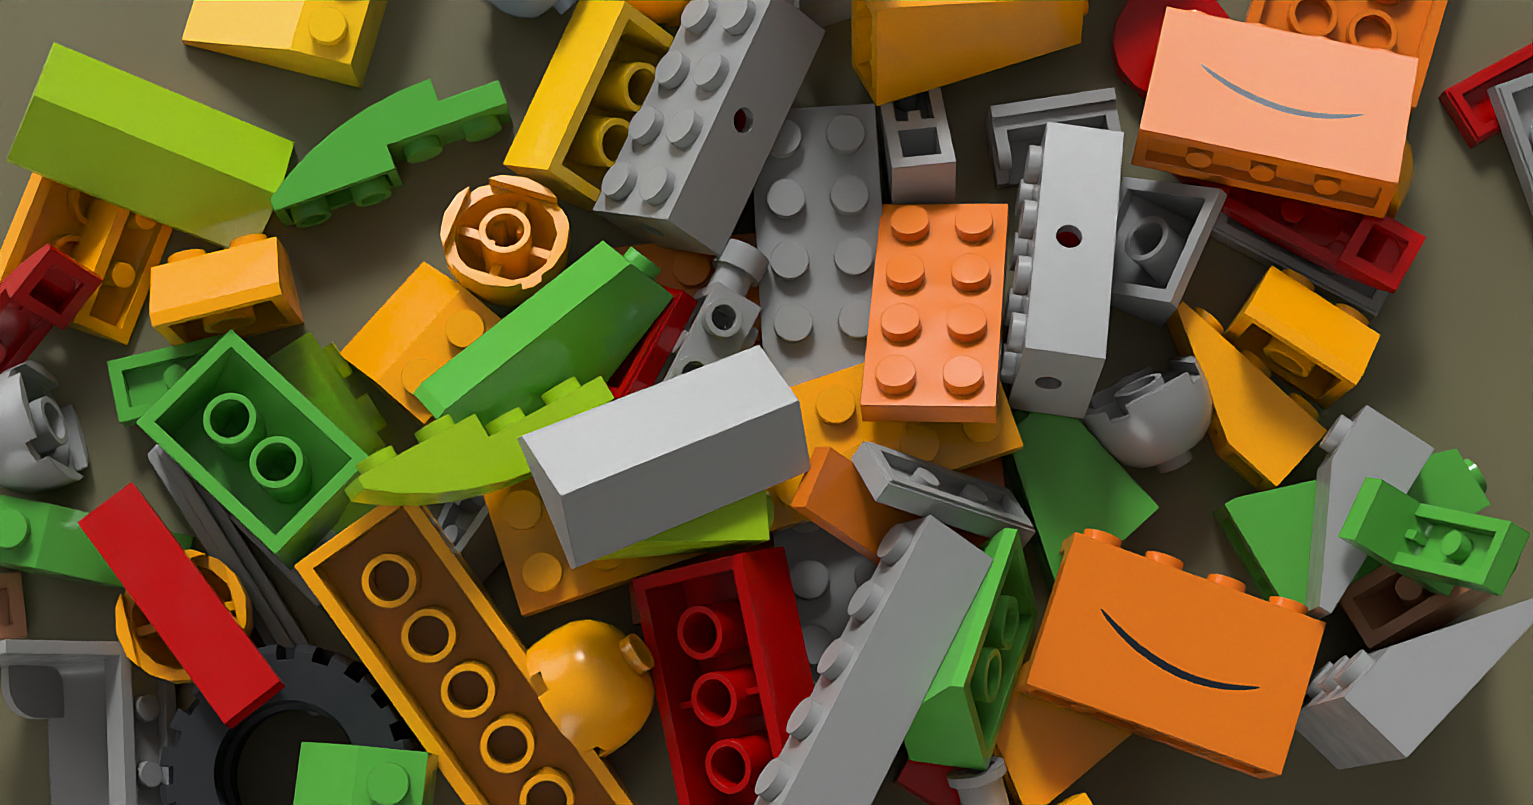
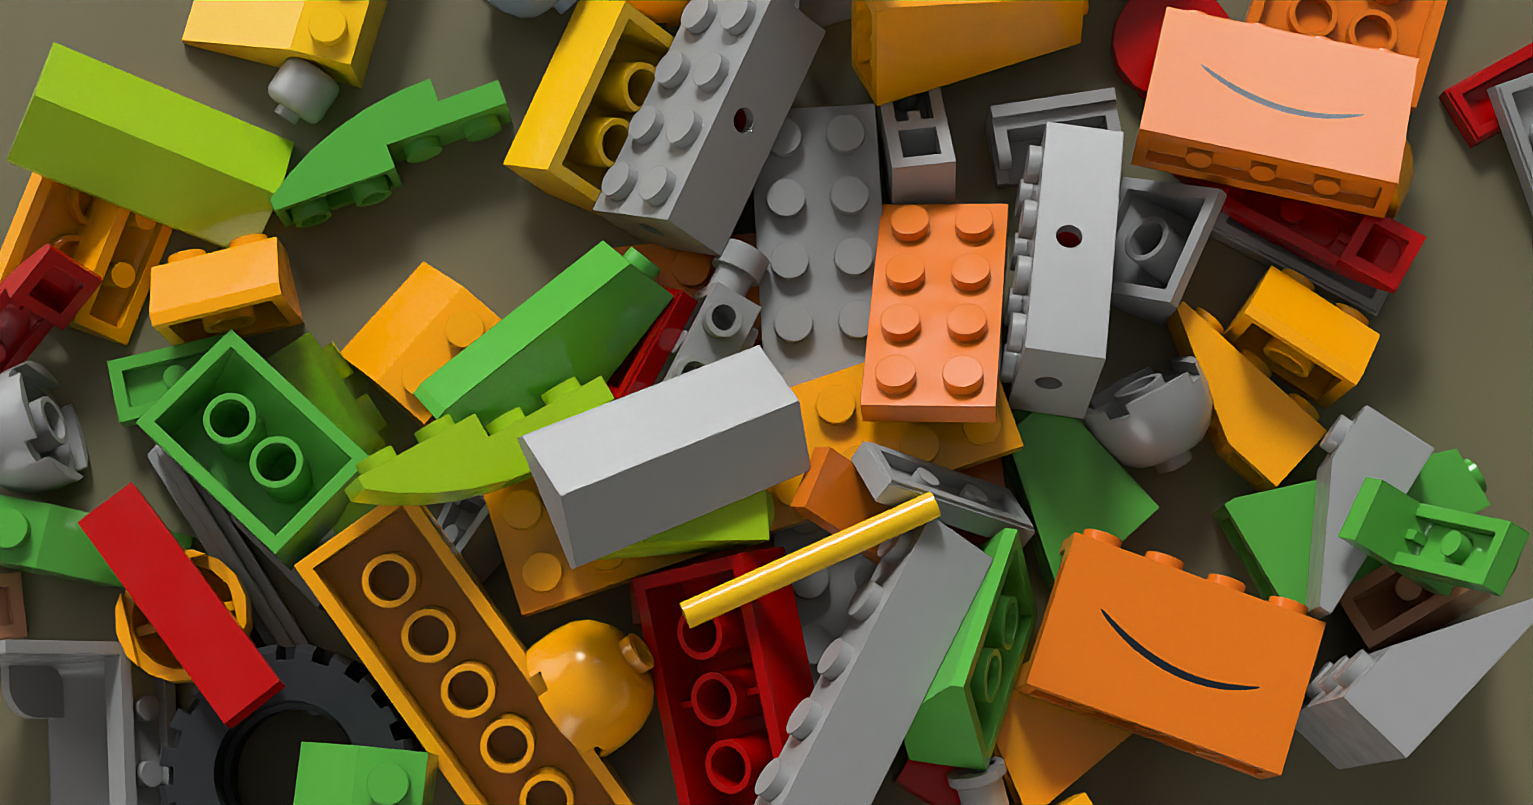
(302, 91): none -> light grey piece
(505, 239): light orange cylinder -> none
(810, 559): none -> yellow bar

